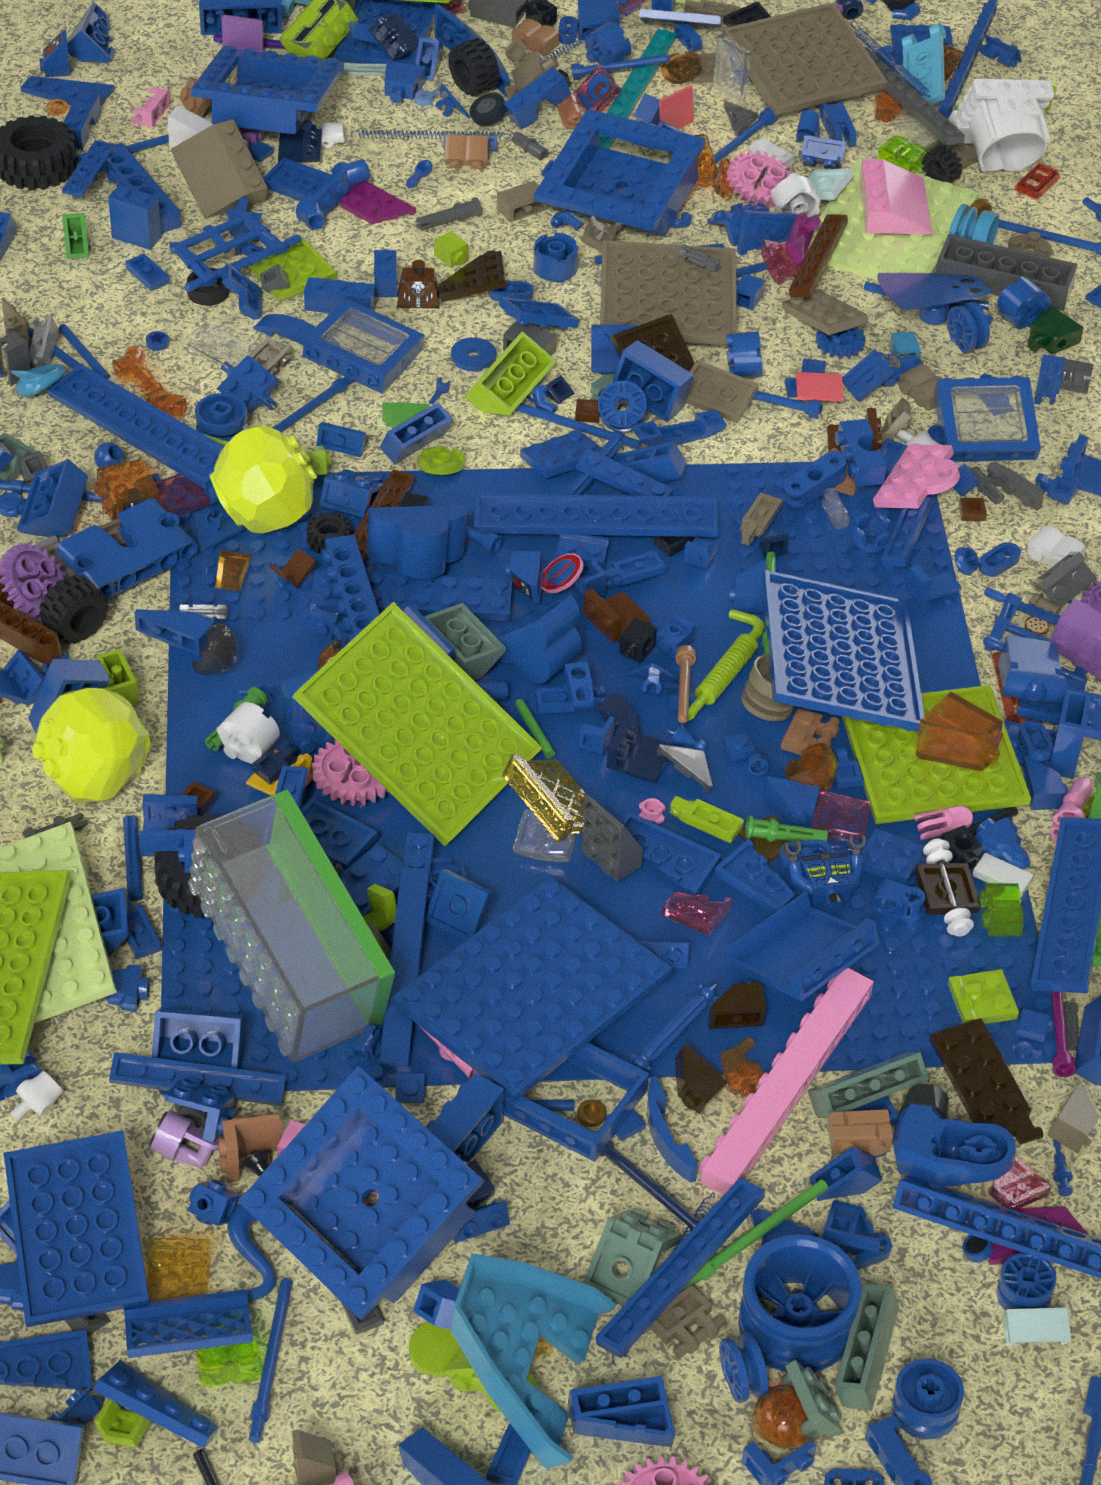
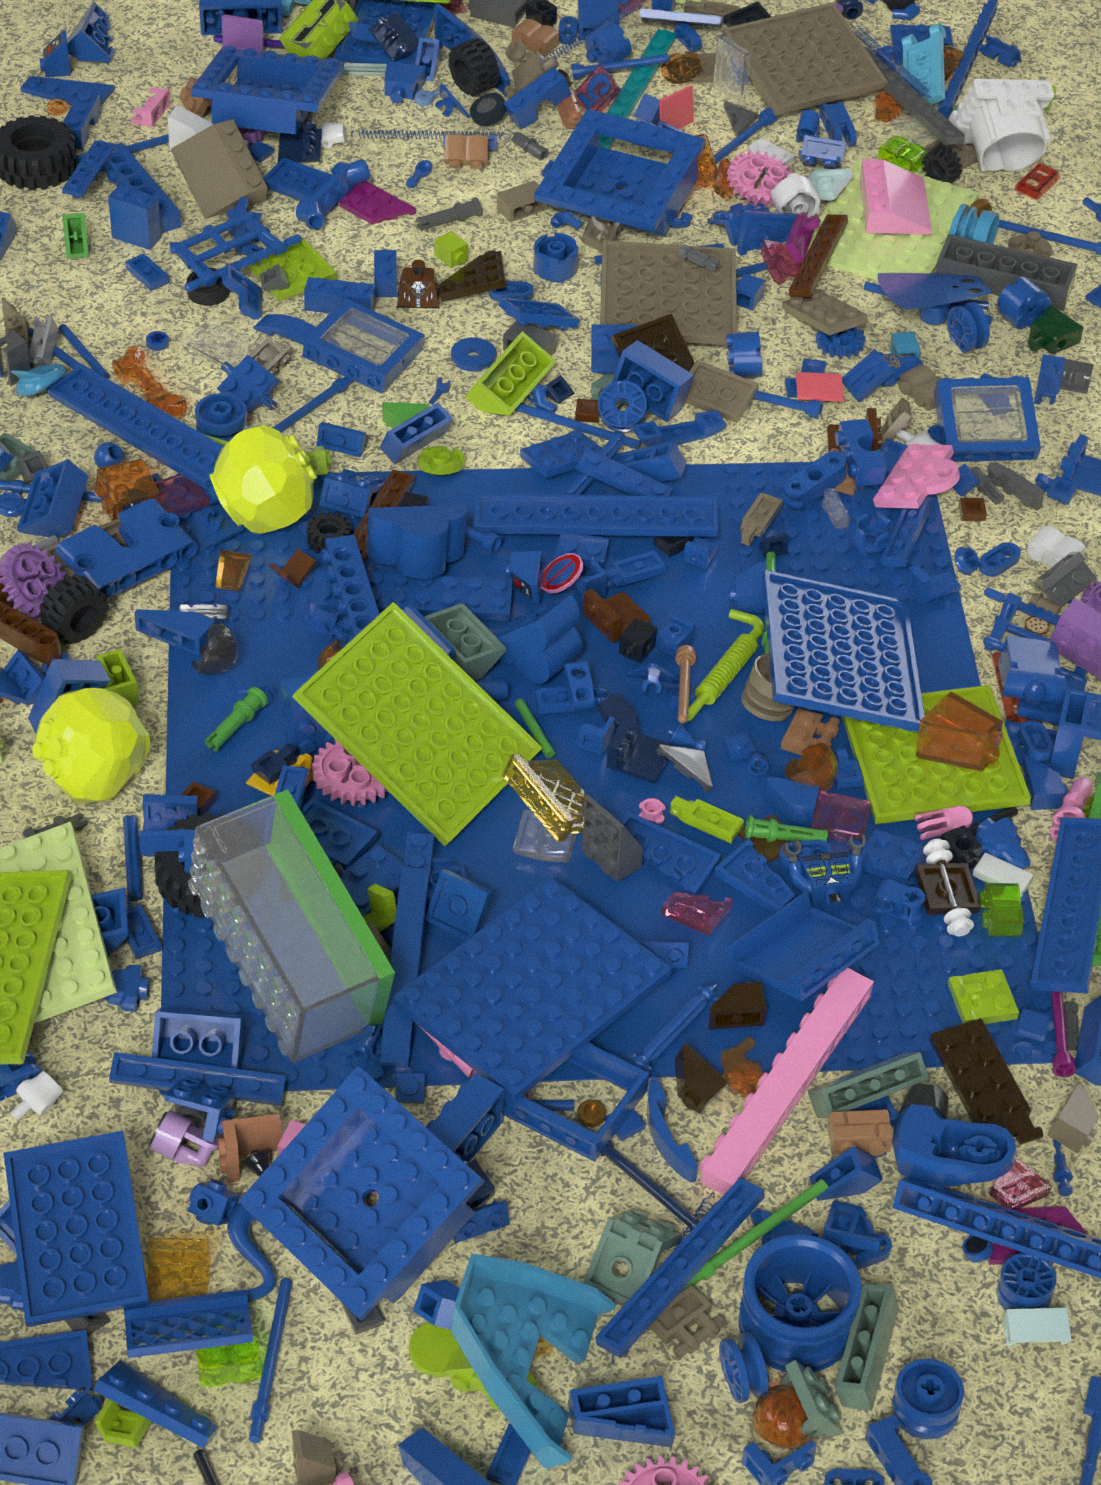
(248, 733): white brick -> none

